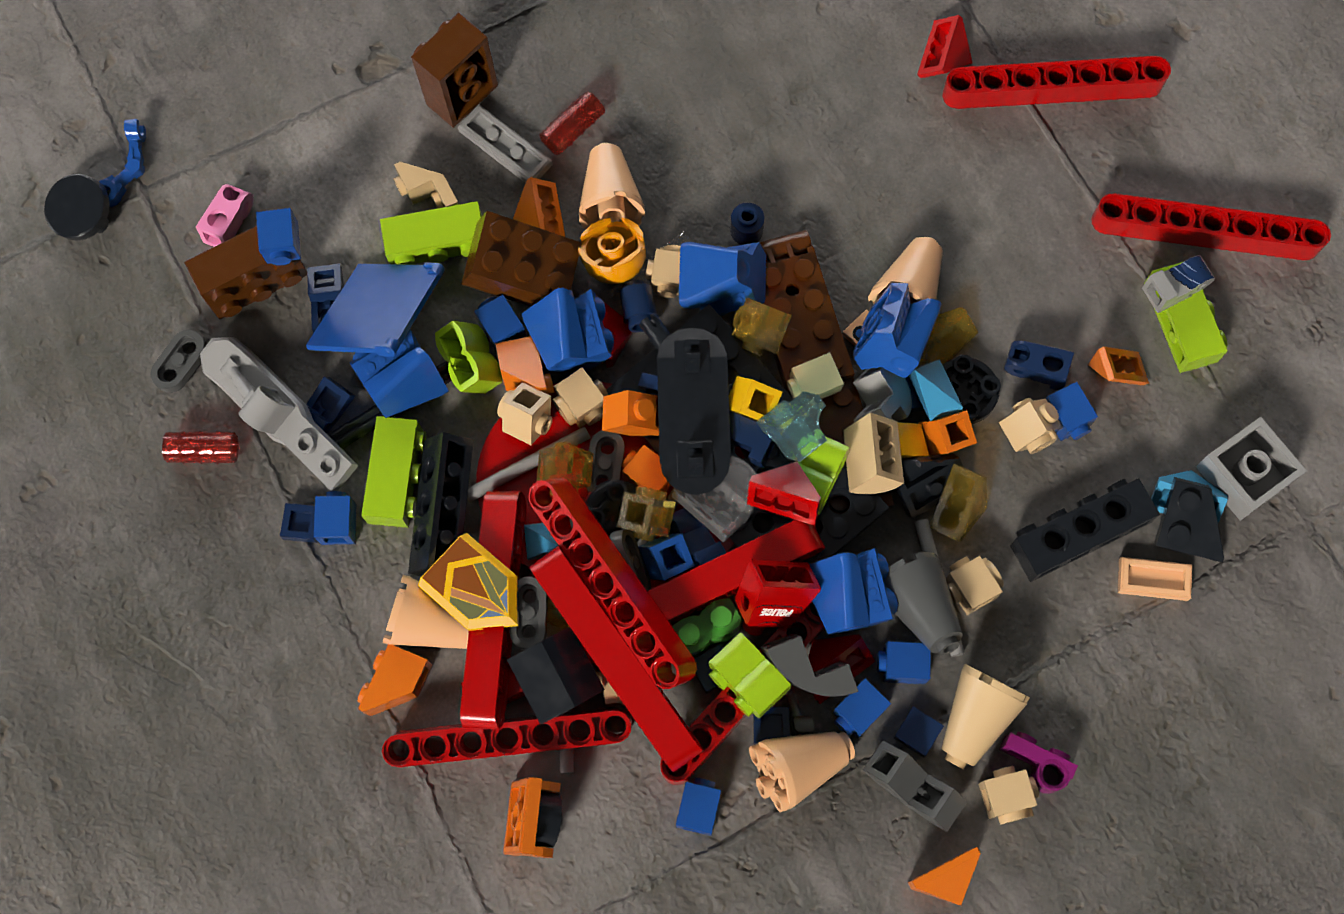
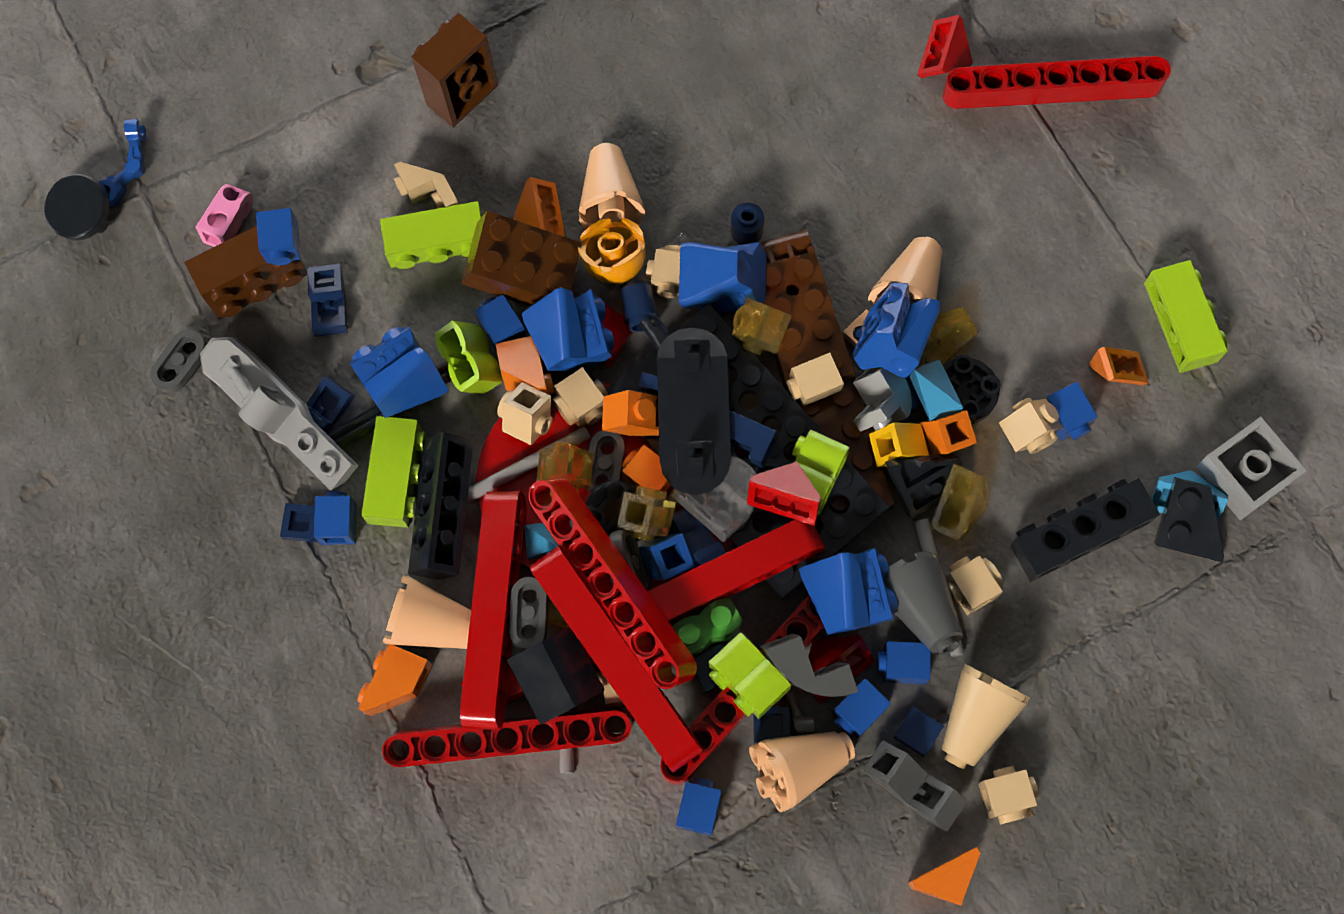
(200, 447): clear red axle -> none
(376, 308): blue piece -> none
(473, 586): tile -> none
(504, 144): light grey tile -> none
(533, 818): orange piece -> none
(572, 123): clear red axle -> none
(752, 398): yellow brick -> none
(774, 593): red torso -> none
(795, 425): clear light blue brick -> none
(874, 455): tan brick -> none
(1025, 749): magenta plate -> none
(1039, 363): dark blue leg -> none
(1155, 578): light nougat tile -> none
(1177, 283): light grey leg -> none
(1224, 220): red beam -> none

